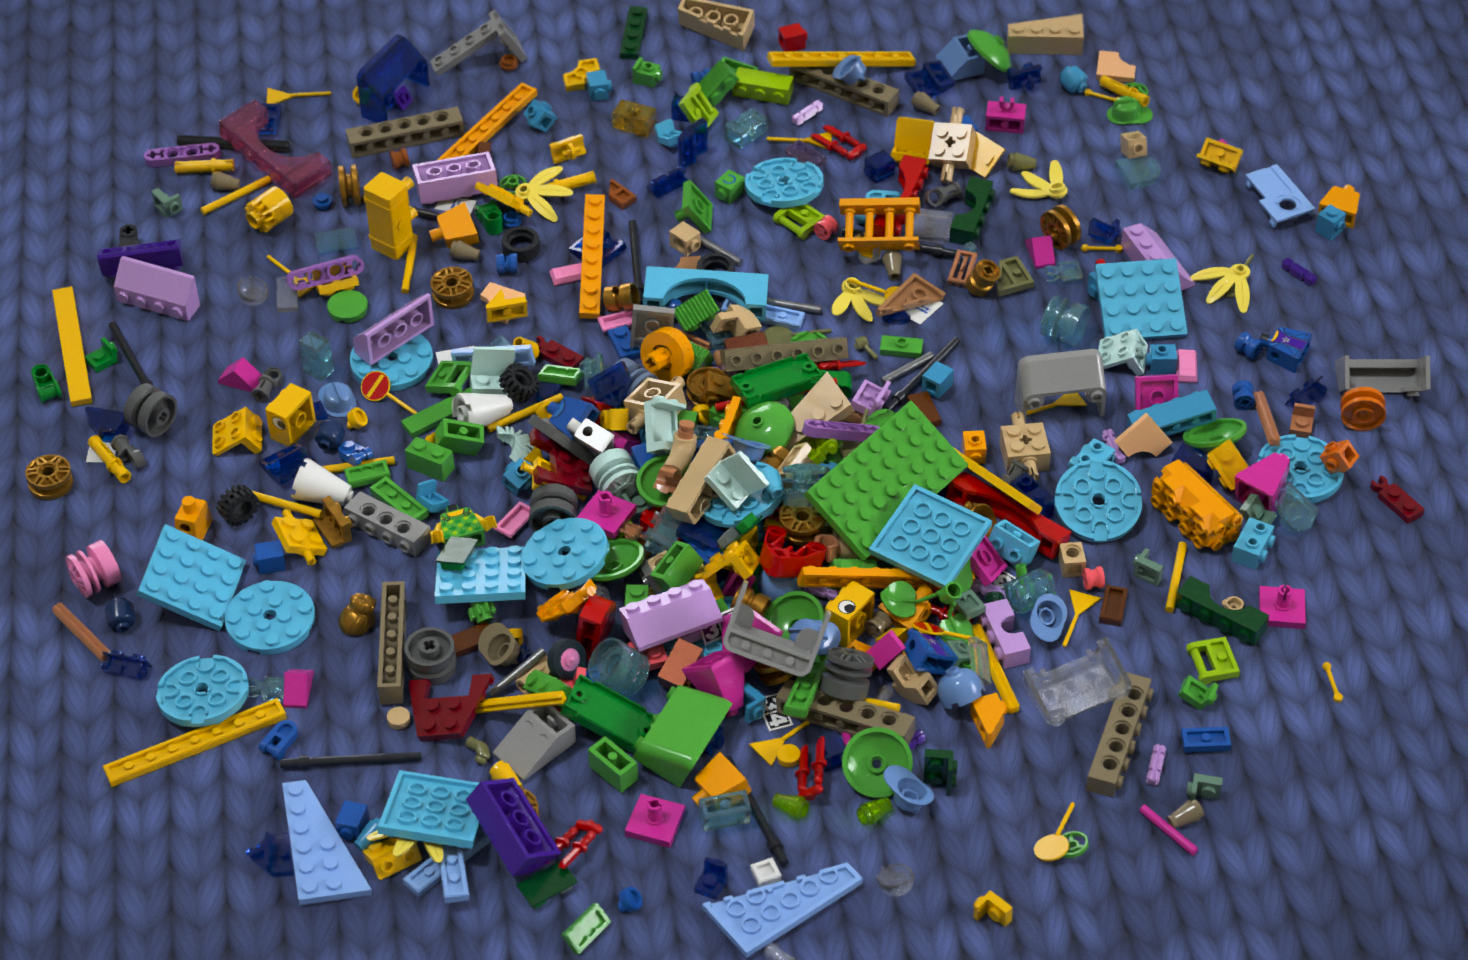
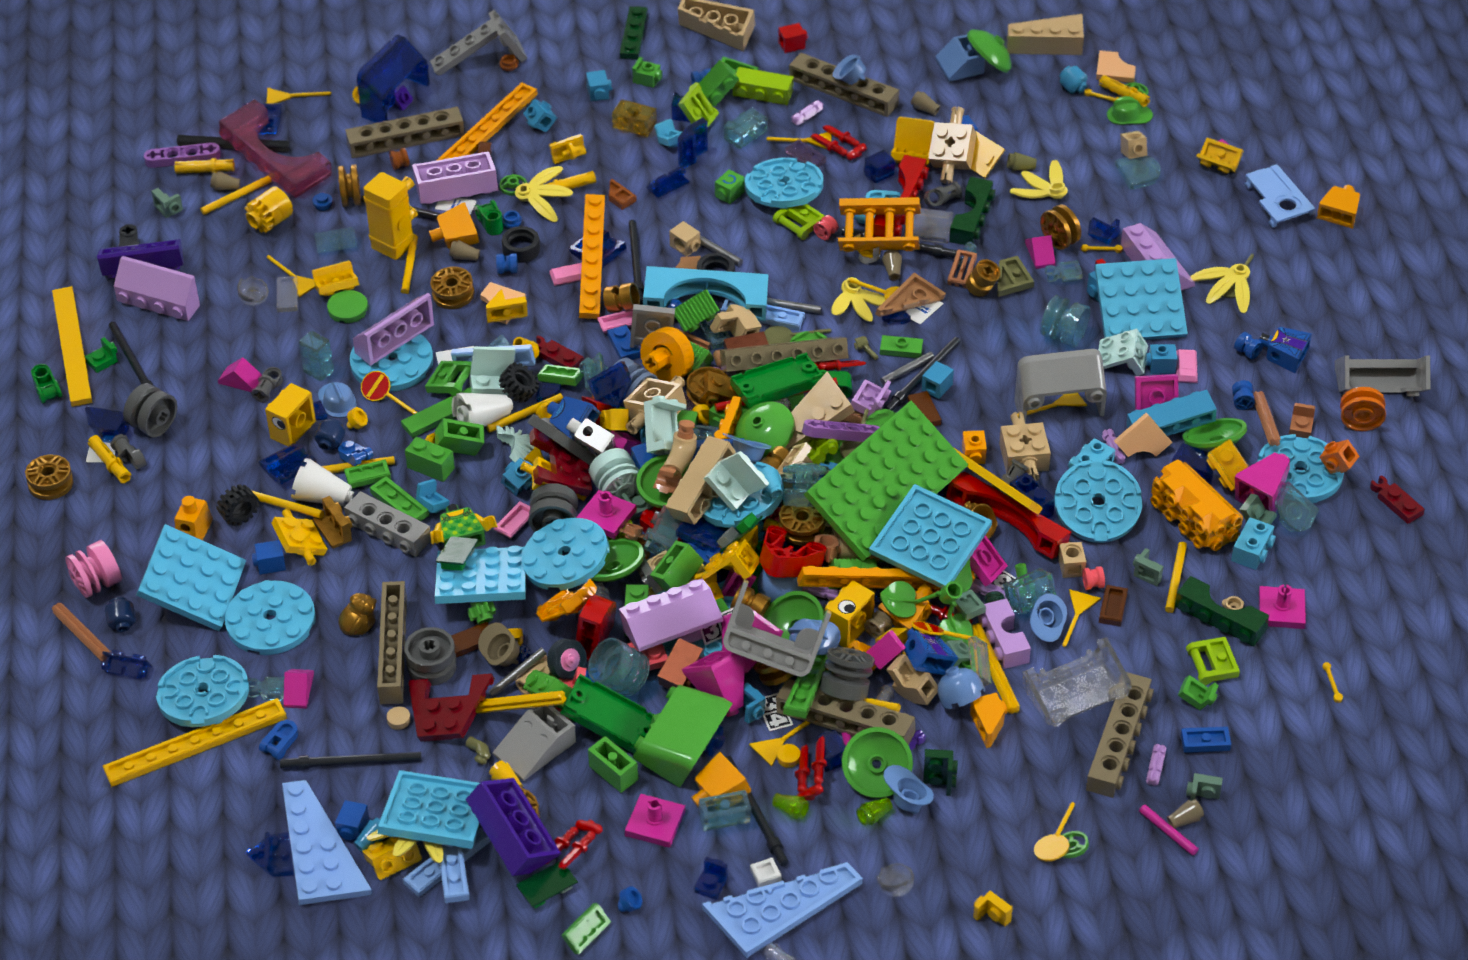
(237, 428): yellow bracket -> none
(324, 269): medium lavender beam -> none
(505, 197): yellow plate -> none
(577, 78): yellow tile -> none
(696, 207): bright green tile -> none
(832, 59): yellow tile -> none
(931, 79): clear blue slope -> none
(1005, 116): dark pink brick -> none
(1013, 543): medium azure brick -> none
(1024, 77): clear blue hips -> none
(1299, 271): dark purple axle -> none
(1311, 389): clear blue hinge -> none
(1330, 222): dark azure brick -> none

